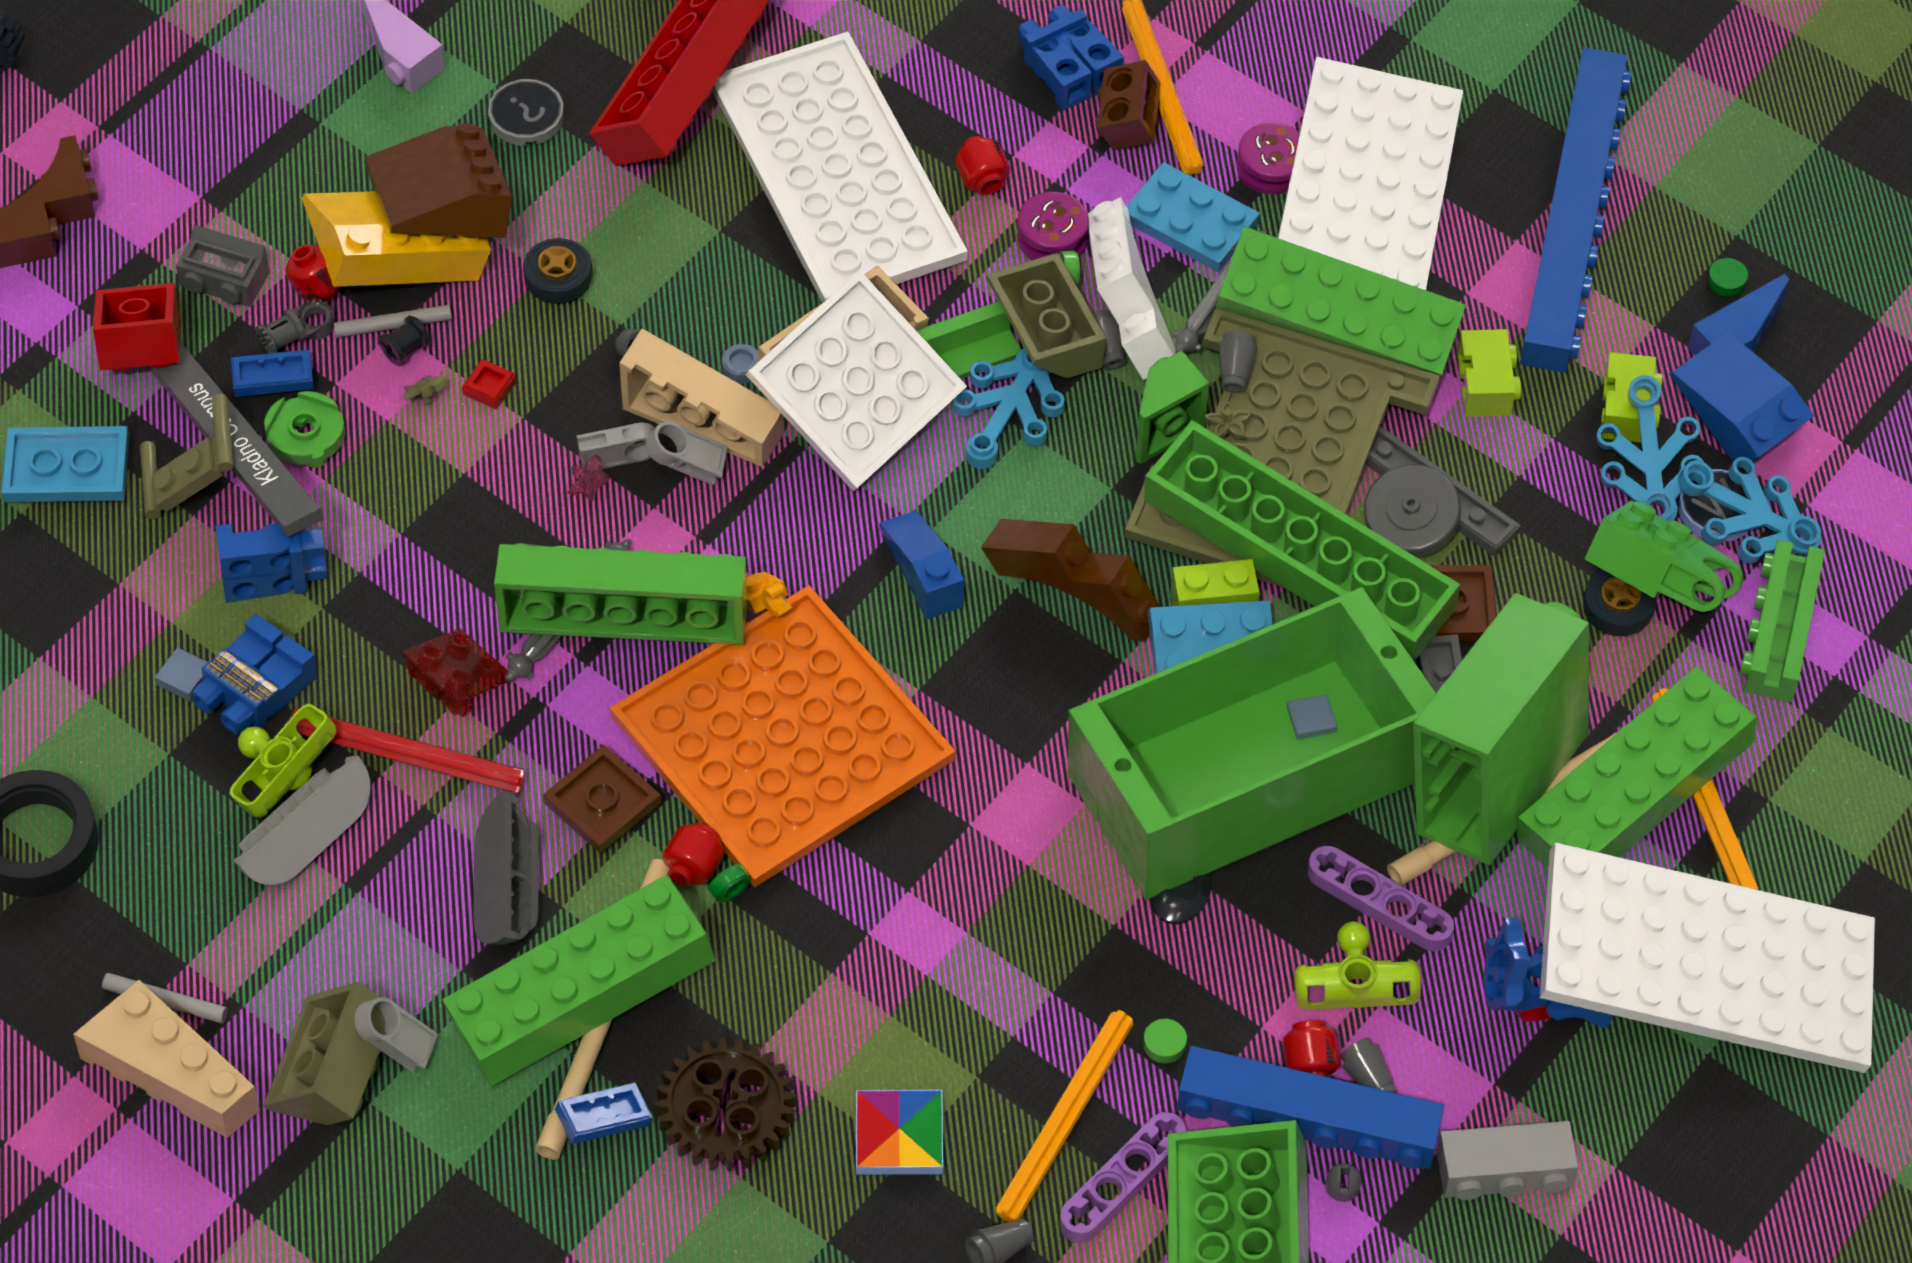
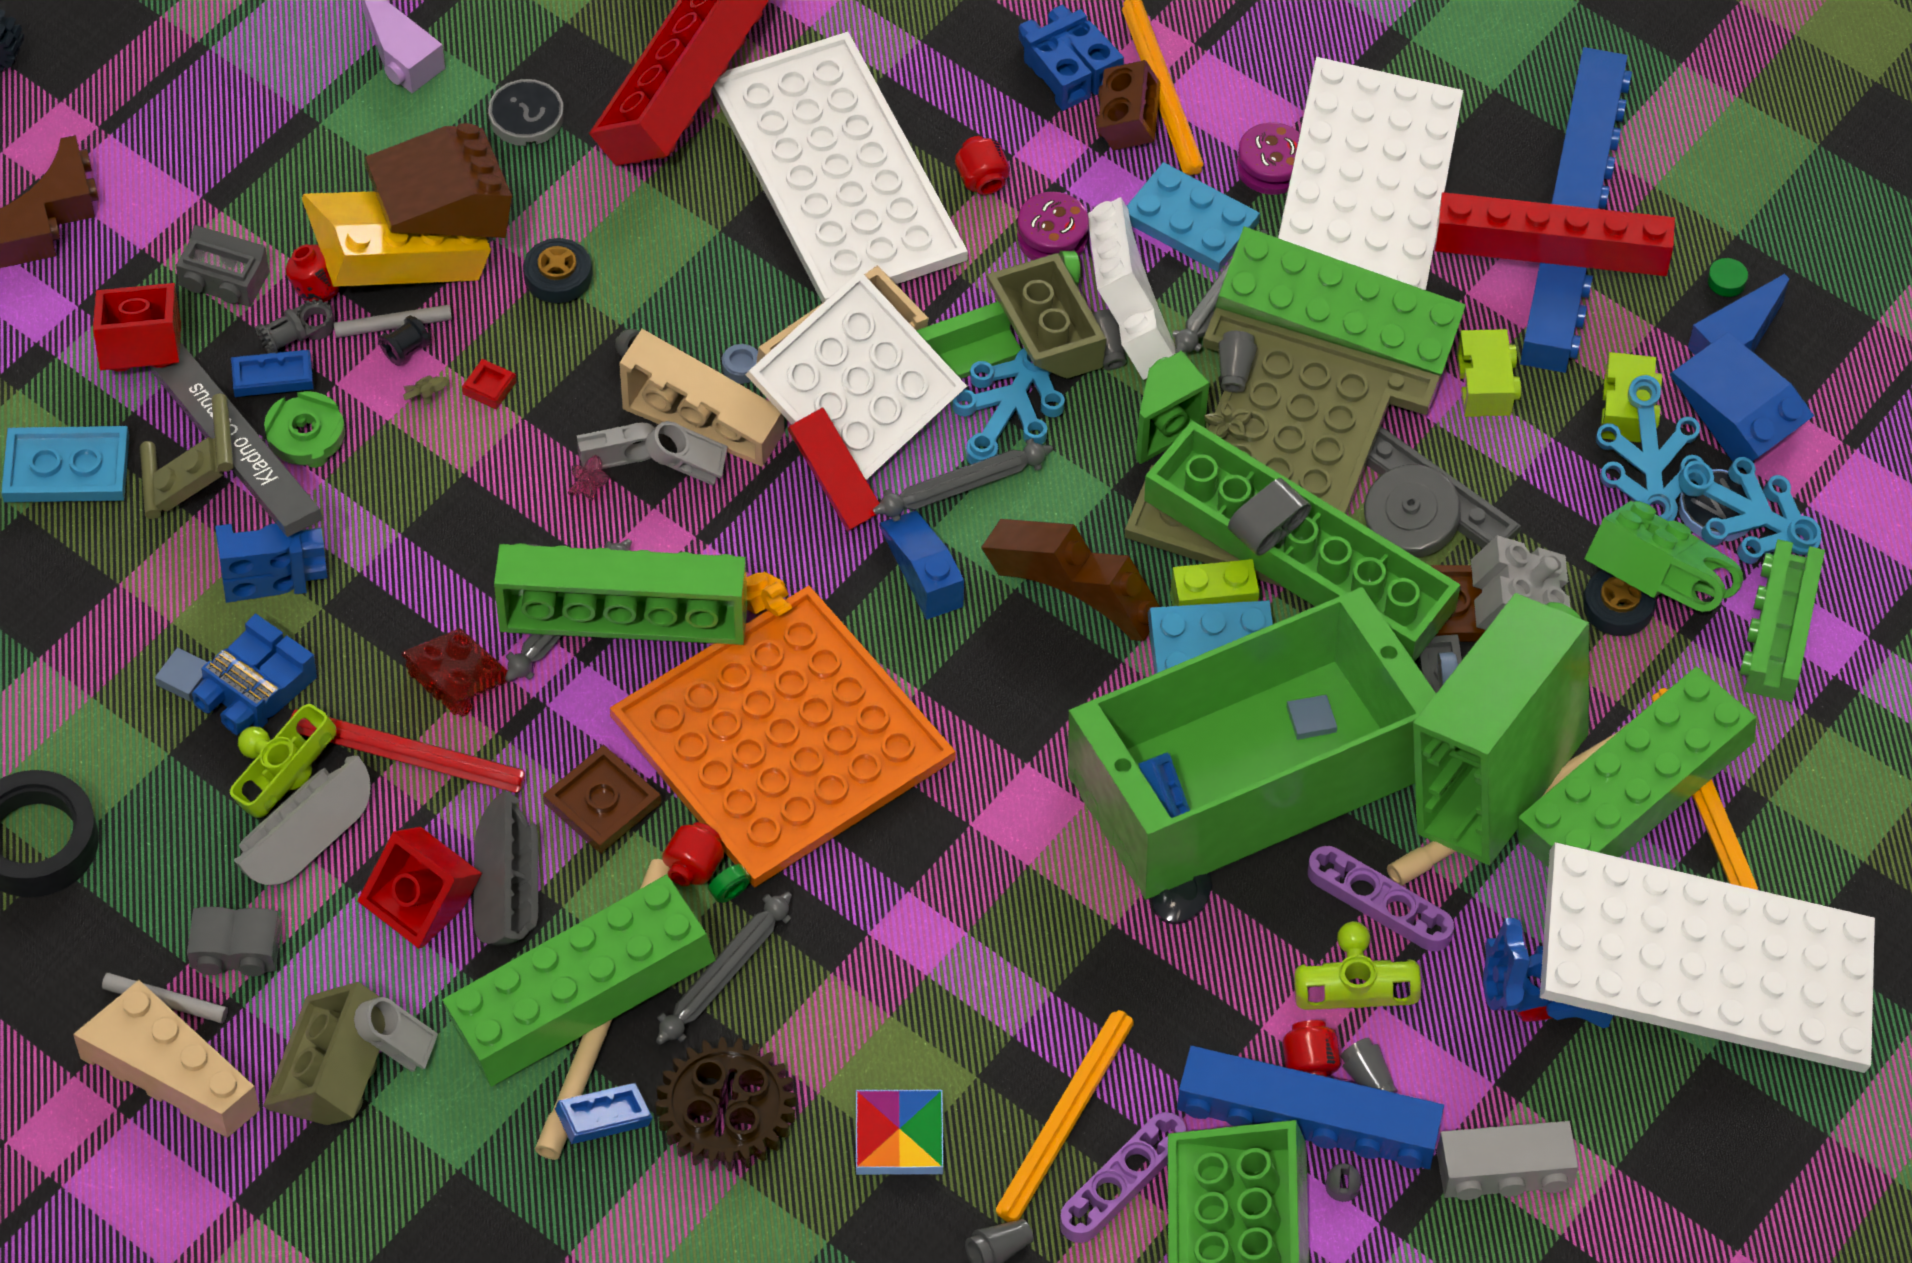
(234, 940): none -> dark grey brick
(418, 885): none -> red slope
(724, 968): none -> dark grey wheel
(834, 468): none -> red tile
(962, 479): none -> dark grey wheel
(1165, 783): none -> blue plate
(1165, 1041): bright green tile -> none
(1269, 516): none -> dark grey beam
(1445, 666): none -> sand blue tile
(1510, 568): none -> light grey brick
(1554, 234): none -> red brick

